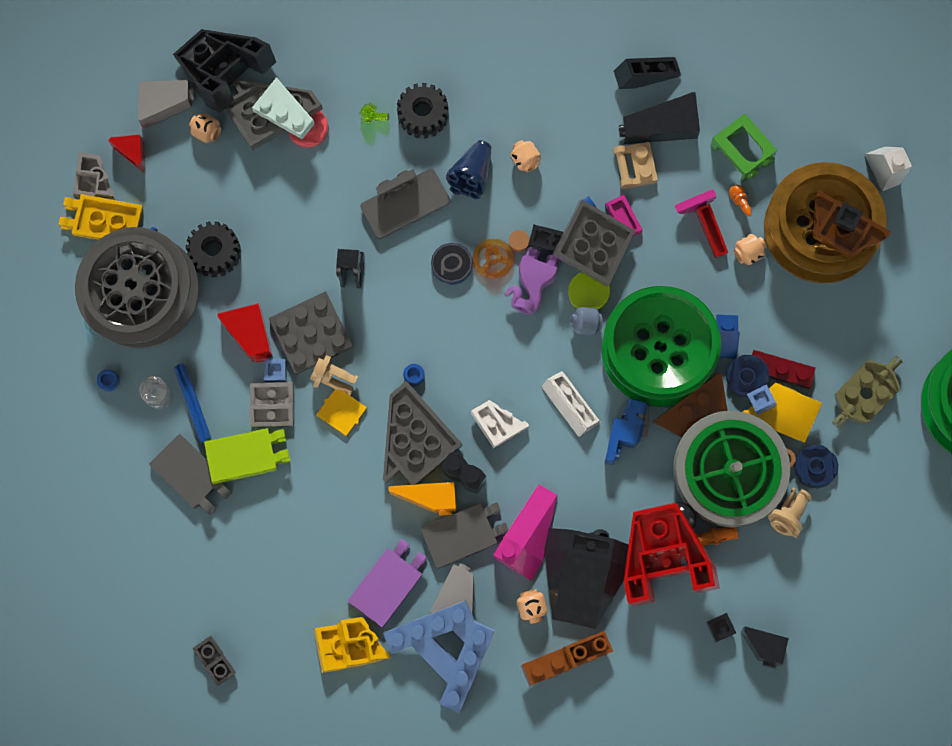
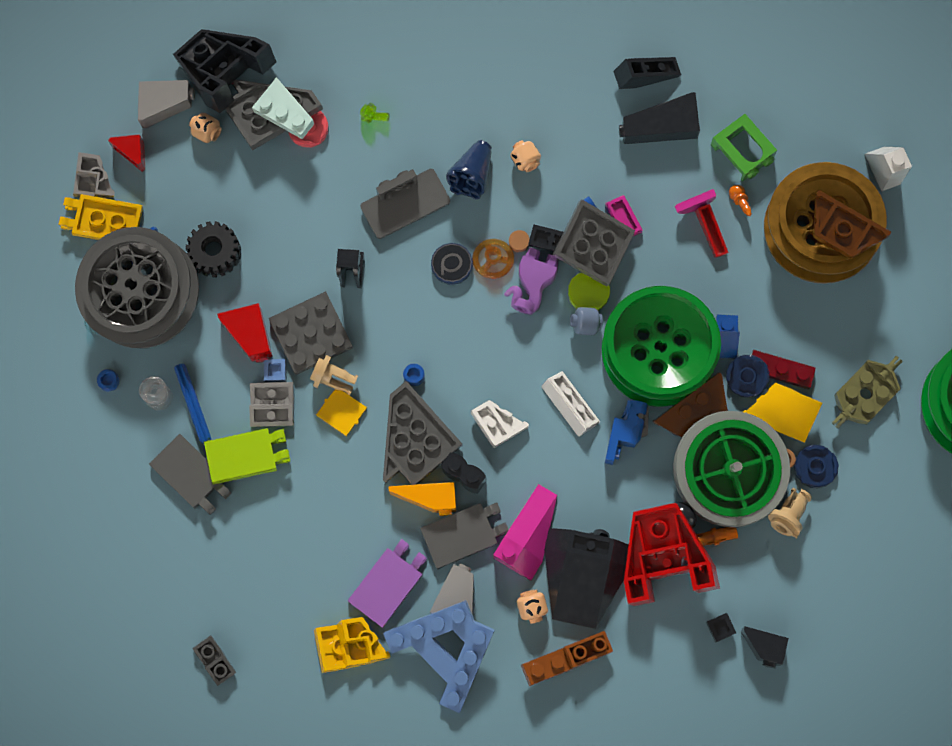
(422, 124): black tyre -> none
(642, 165): tan plate -> none
(749, 249): light nougat head -> none
(762, 399): medium blue tile -> none
(848, 217): black plate -> none

